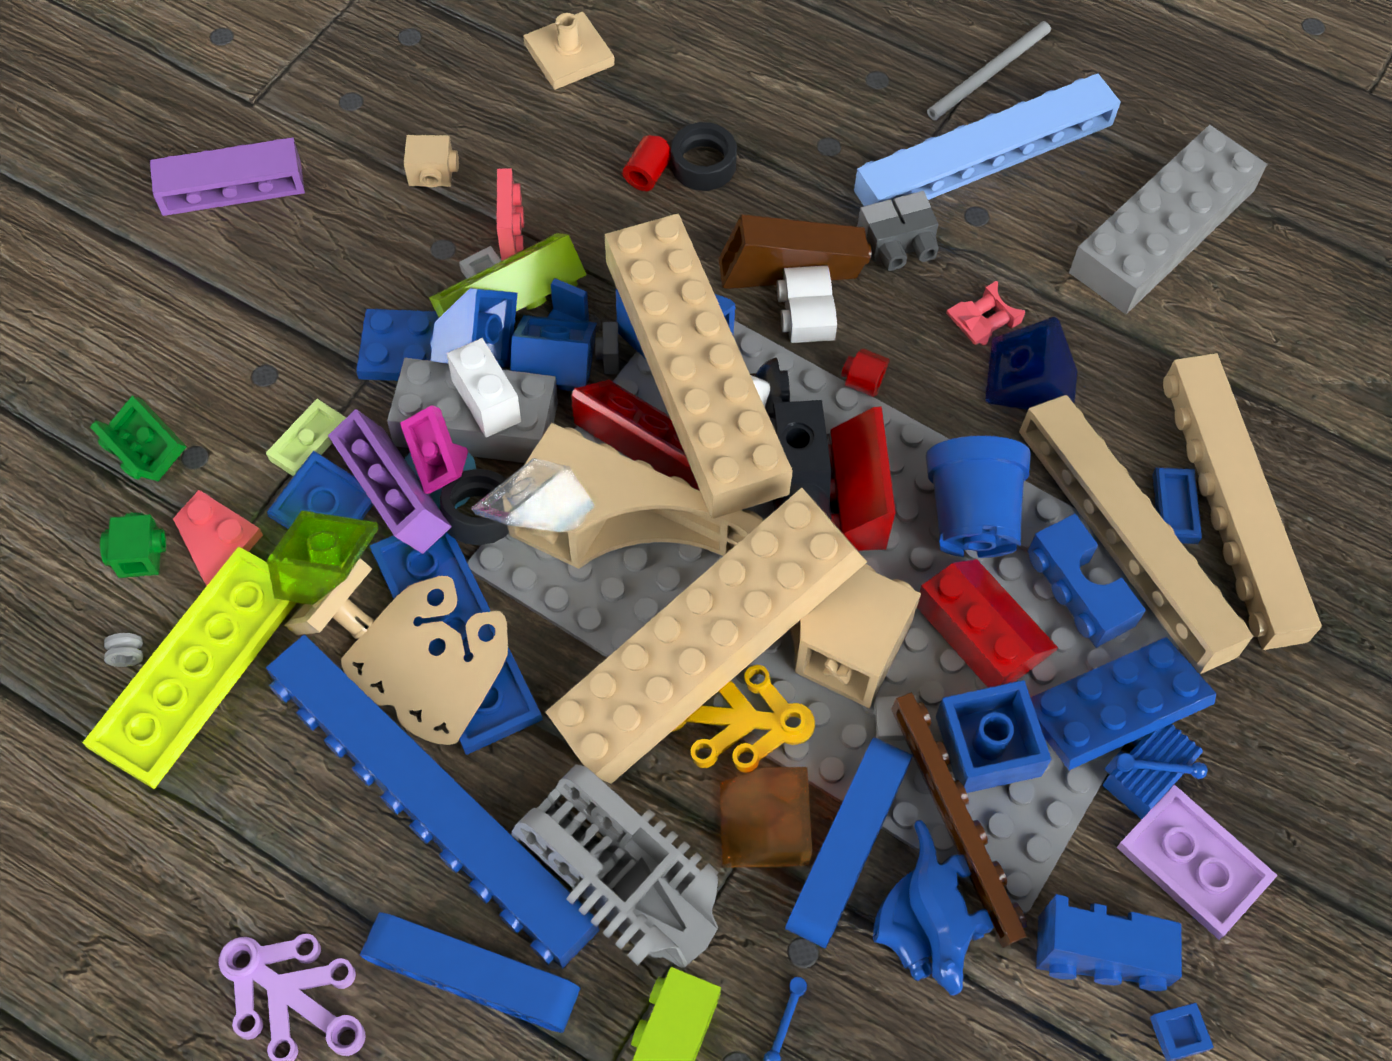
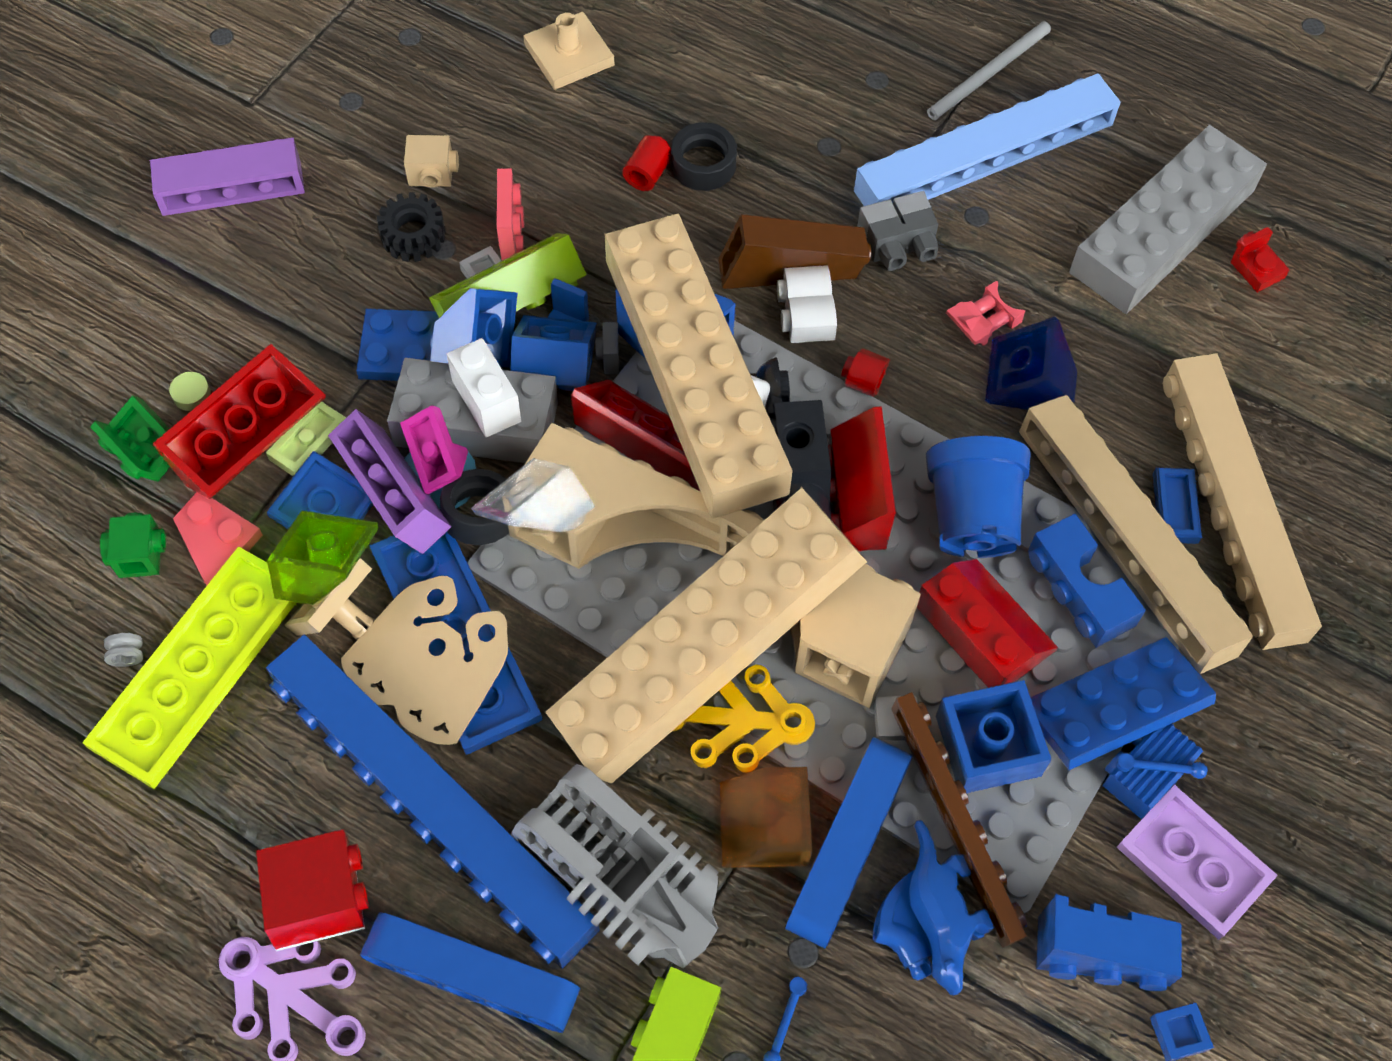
(189, 390): none -> yellowish green tile
(238, 422): none -> red slope
(311, 889): none -> red piece
(407, 211): none -> black tyre
(1258, 261): none -> red bracket

